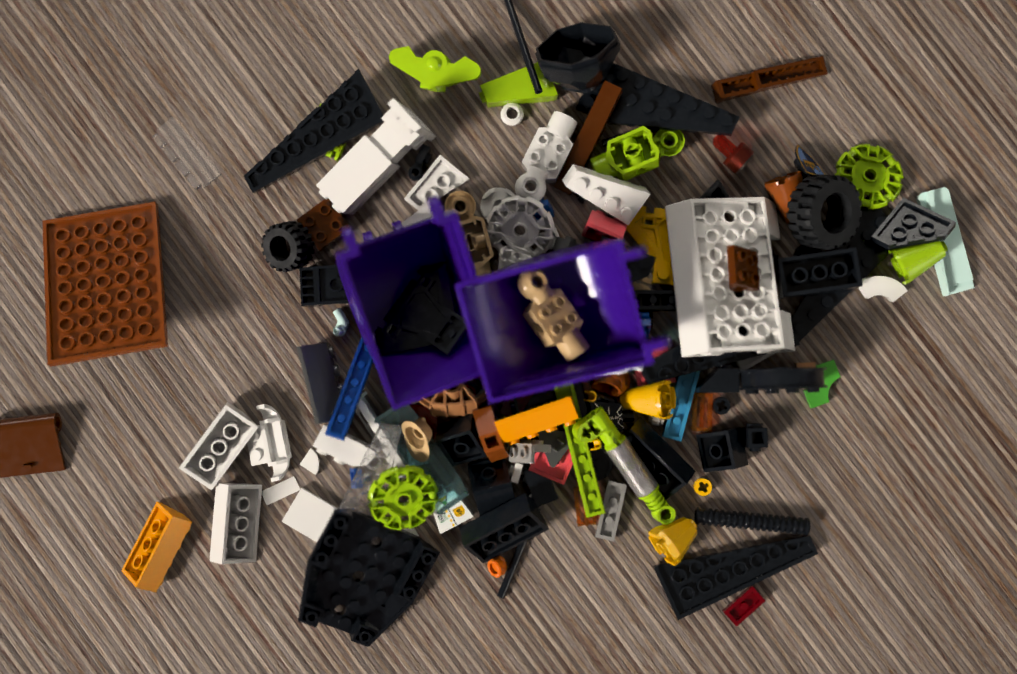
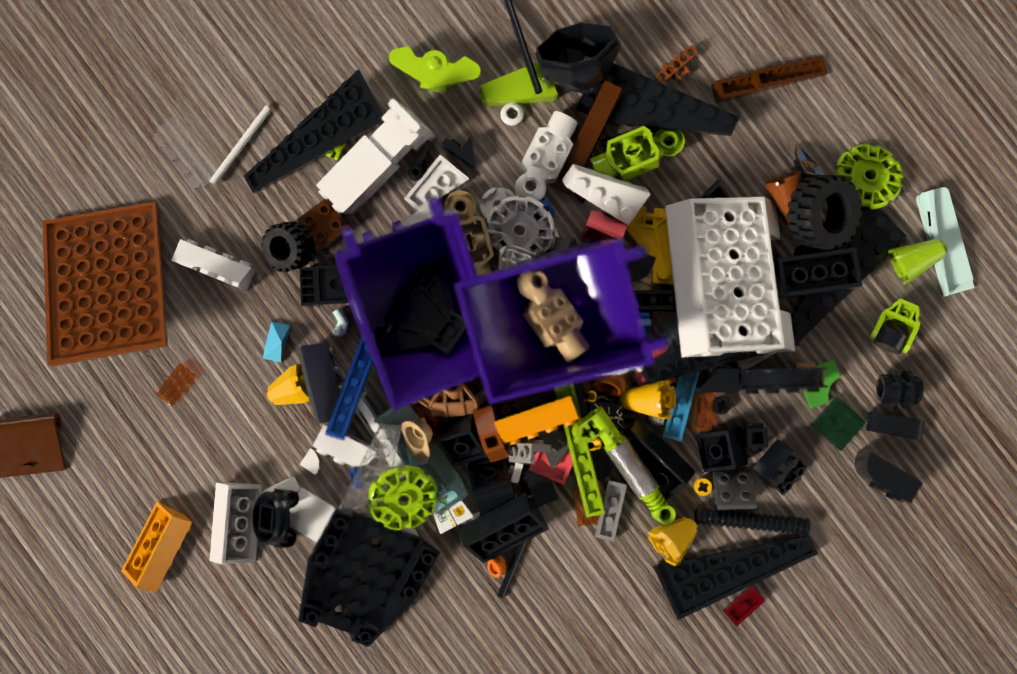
(182, 388): none -> clear orange tile
(213, 265): none -> white wedge
(219, 446): white slope -> none
(240, 145): none -> white piece
(270, 443): white plate -> none
(276, 341): none -> medium azure slope
(279, 532): none -> black piece
(289, 387): none -> yellow cone
(464, 154): none -> black slope
(669, 73): none -> dark orange piece
(734, 490): none -> dark grey plate
(736, 156): clear red piece -> none
(742, 269): reddish brown plate -> none
(780, 467): none -> black slope
(838, 423): none -> clear green plate
(882, 286): white tile -> none
(886, 477): none -> black brick
(890, 339): none -> lime piece
(895, 425): none -> black beam
(901, 389): none -> black piece
(912, 225): black plate -> none

